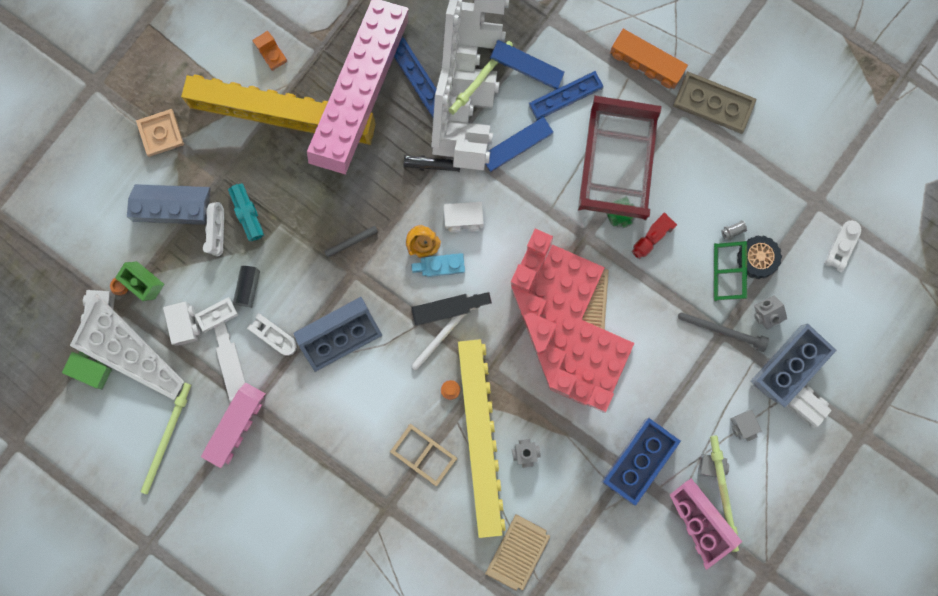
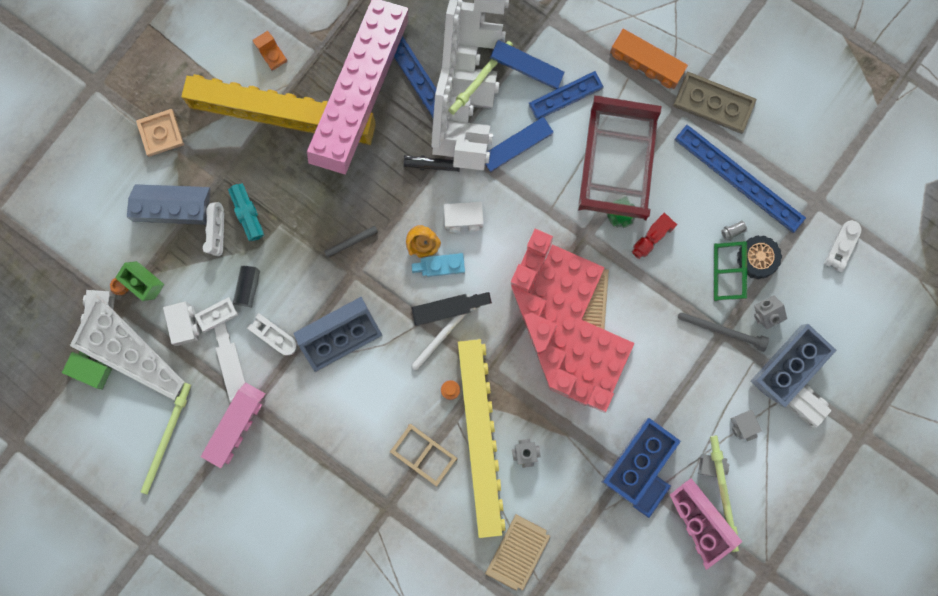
(652, 497): none -> blue tile
(740, 178): none -> blue tile

